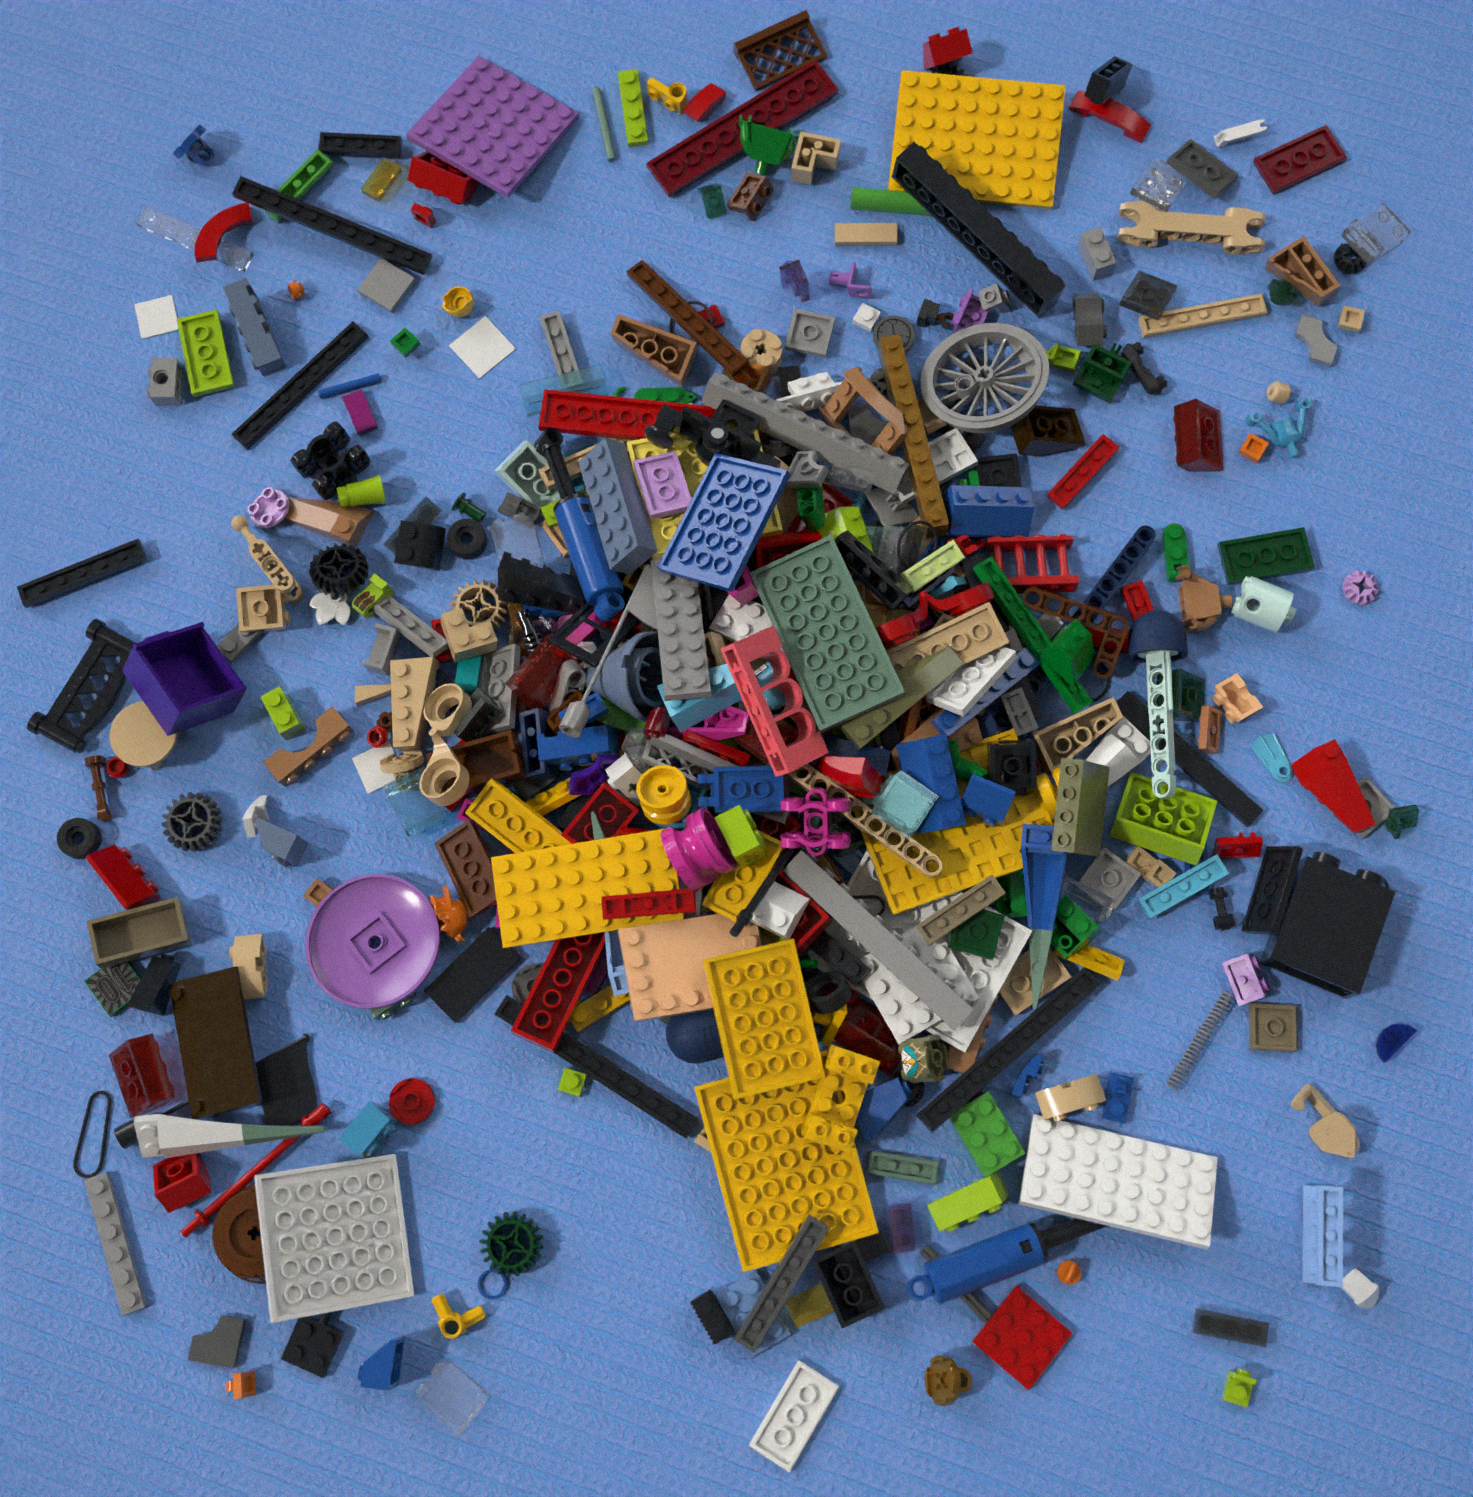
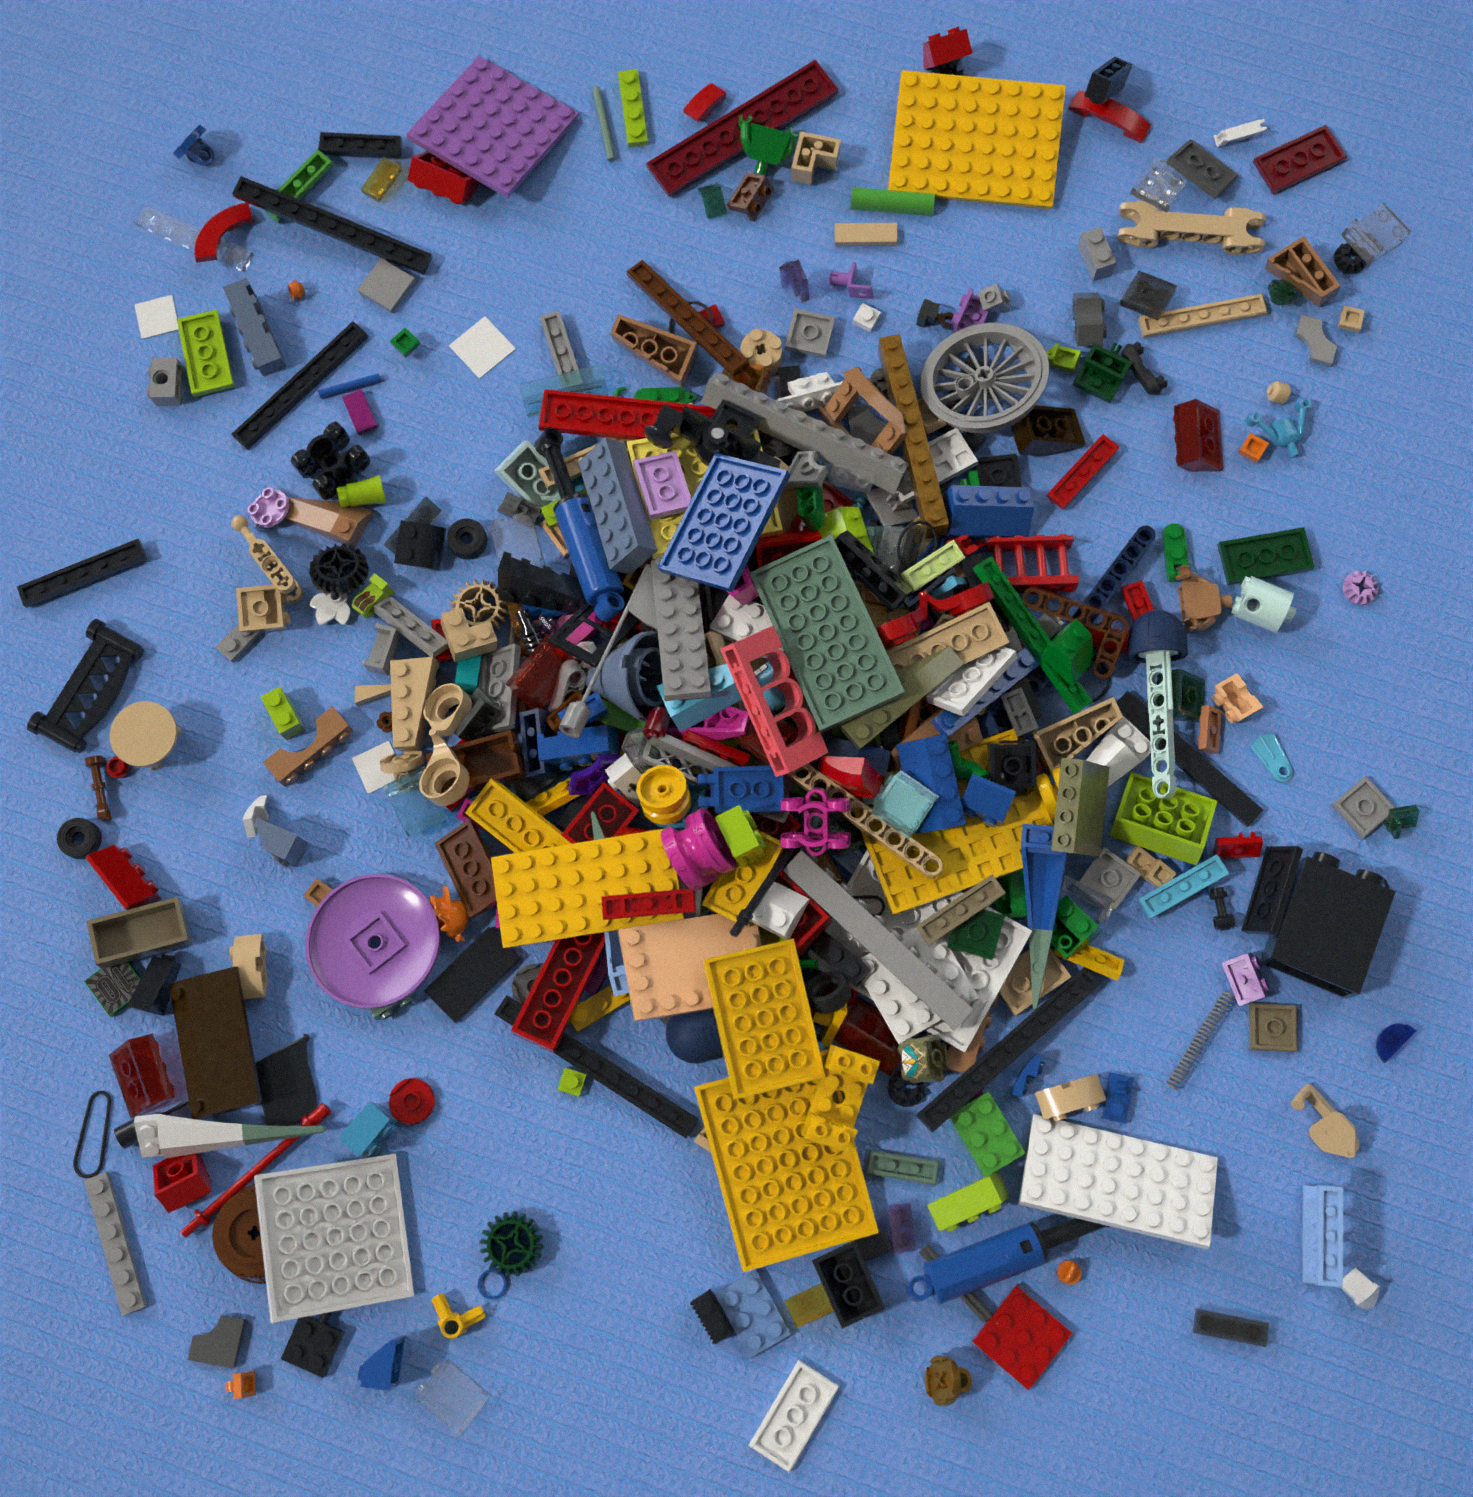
(183, 678): dark purple container -> none
(194, 803): dark grey gear -> none
(372, 736): red plate -> none
(423, 215): red plate -> none
(458, 302): yellow hair -> none
(467, 507): dark green pin -> none
(666, 95): yellow plate -> none
(769, 37): reddish brown fence -> none
(781, 1283): dark grey plate -> none
(882, 1105): blue slope -> none
(895, 325): dark grey tile -> none
(977, 229): black brick -> none
(1238, 1387): lime bracket -> none
(1331, 780): red wedge -> none

